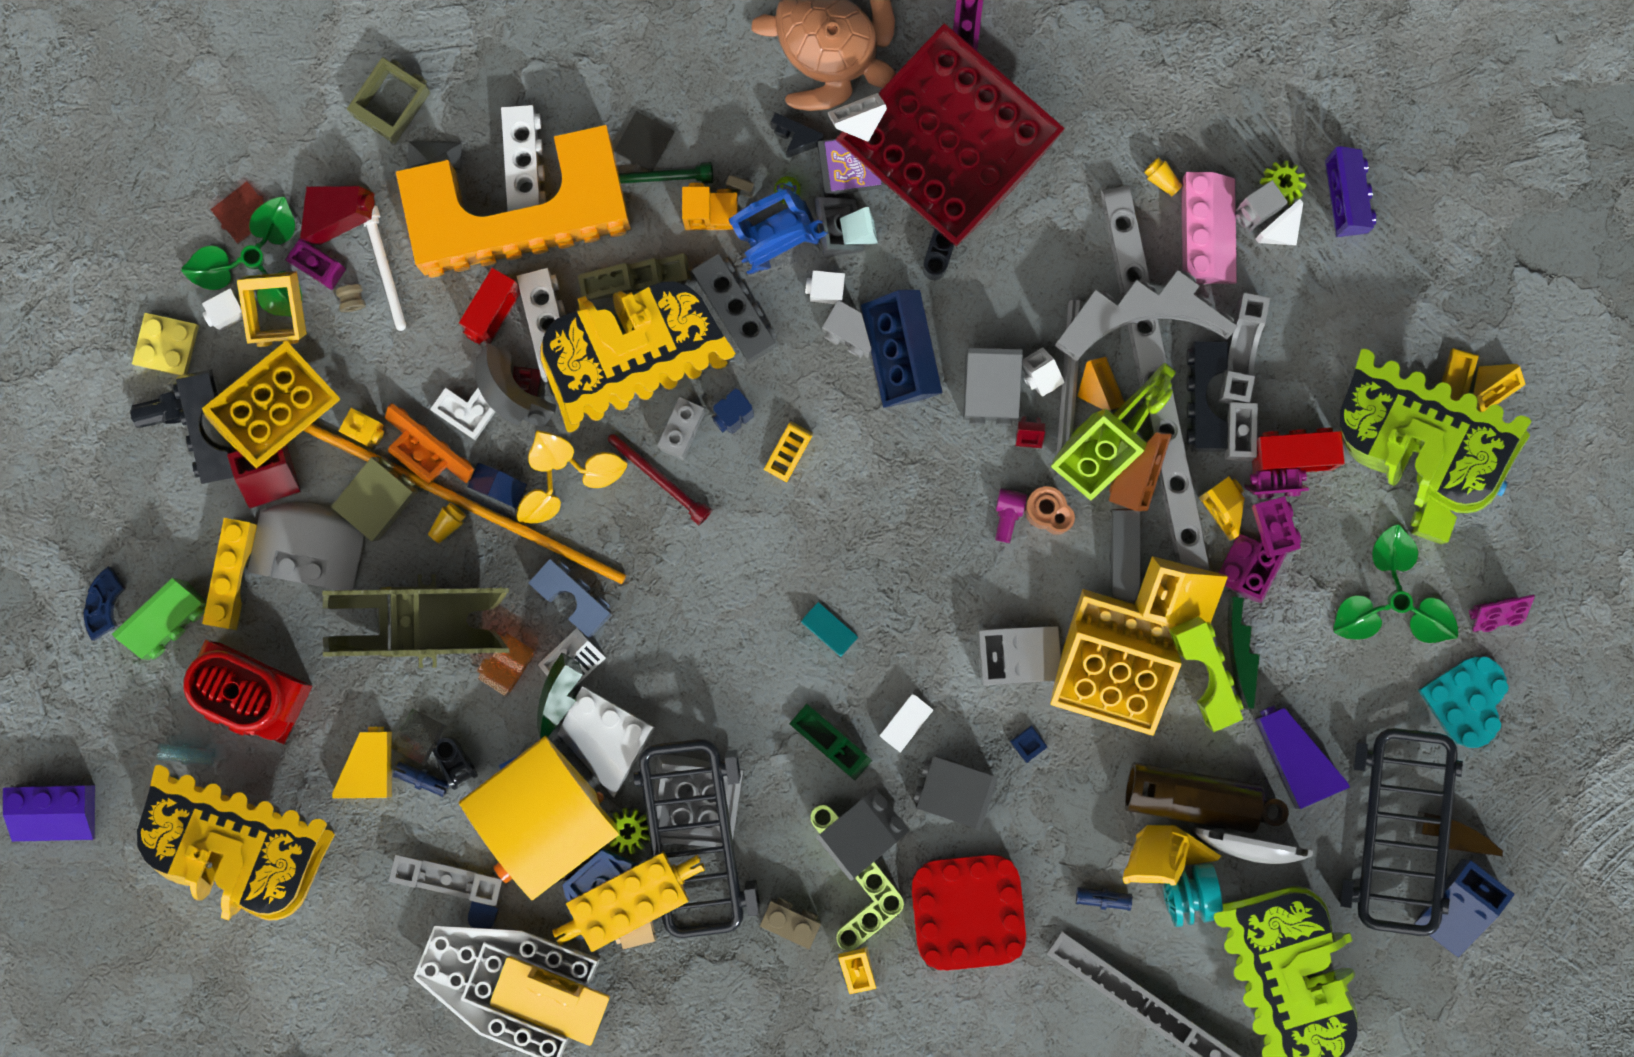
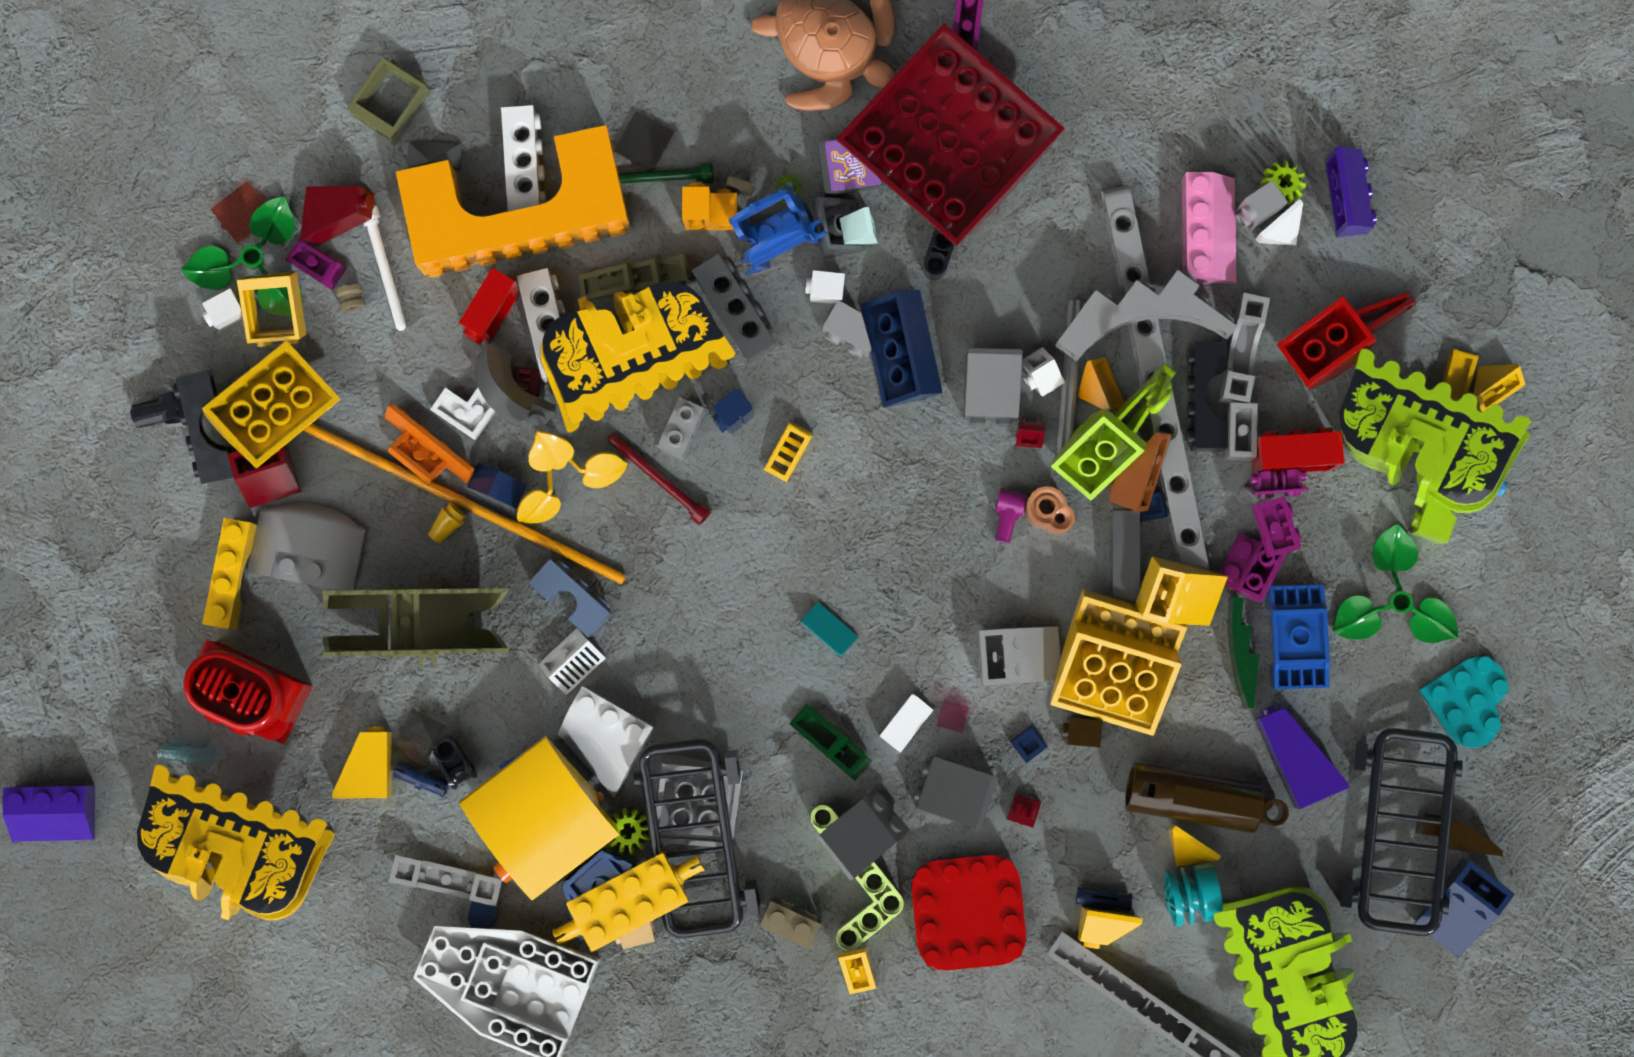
(100, 603): dark blue tile -> none
(161, 619): bright green slope -> none
(165, 344): light yellow plate -> none
(362, 428): yellow brick -> none
(375, 498): olive brick -> none
(506, 668): clear orange brick -> none
(549, 1000): yellow bracket -> none
(557, 693): slope -> none
(802, 136): black slope -> none
(859, 117): white slope -> none
(952, 716): none -> clear pink tile
(1024, 810): none -> dark red tile
(1082, 732): none -> dark brown brick
(1104, 926): none -> yellow slope
(1156, 510): none -> dark blue tile
(1157, 855): yellow slope -> none
(1163, 177): yellow cone -> none
(1218, 703): lime arch -> none
(1226, 506): yellow slope -> none
(1252, 849): light grey slope -> none
(1299, 637): none -> blue plate
(1335, 337): none -> red slope
(1504, 612): magenta hinge -> none

